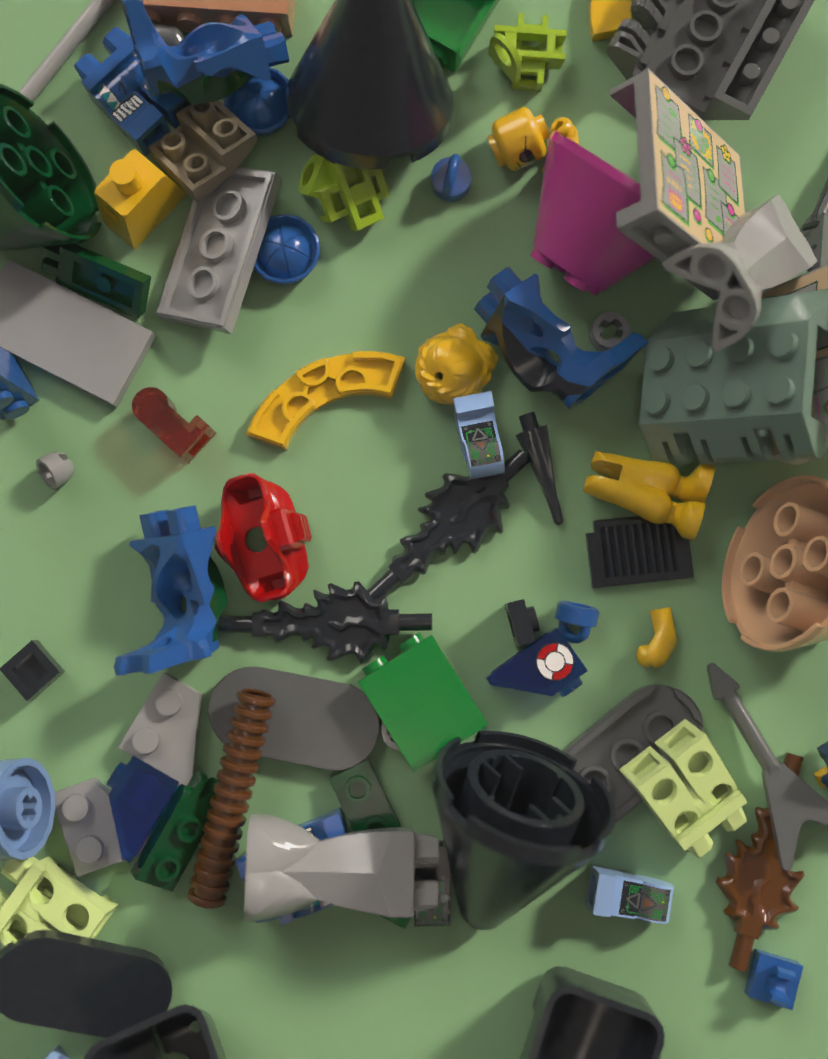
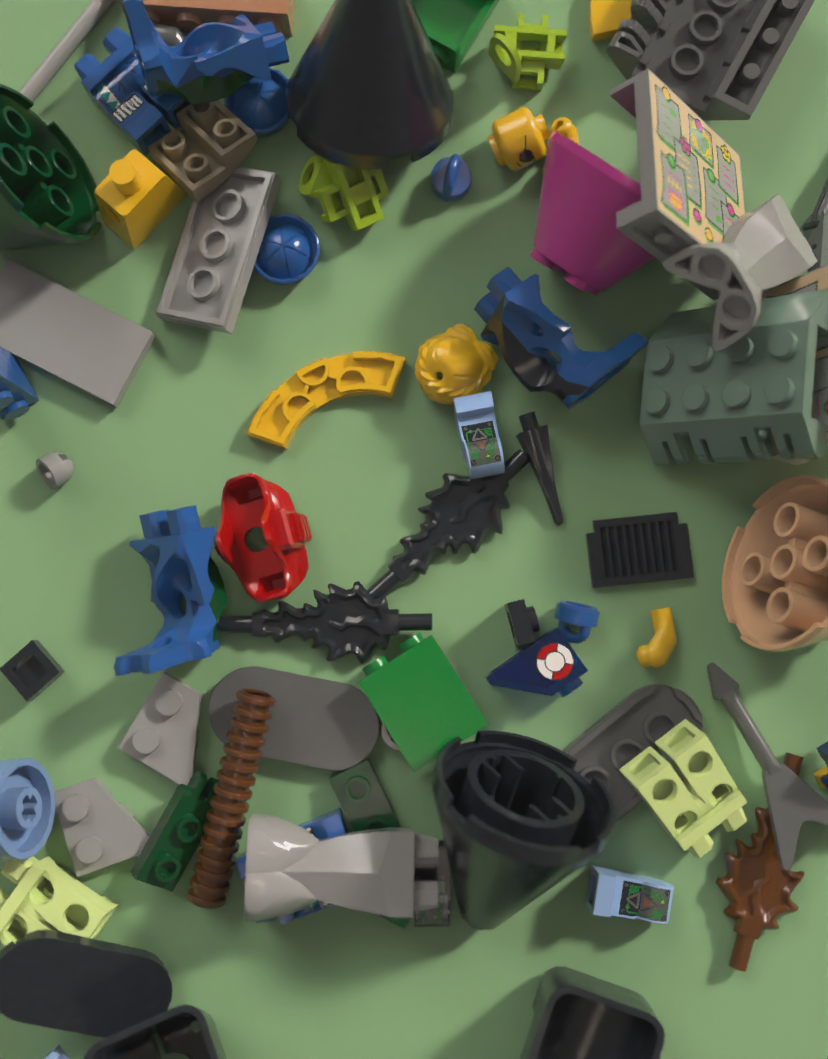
(98, 277): dark green hinge -> none
(137, 803): clear blue slope -> none
(160, 416): clear red leg -> none
(605, 320): light grey bush -> none
(647, 490): yellow piece -> none
(773, 979): blue tile -> none

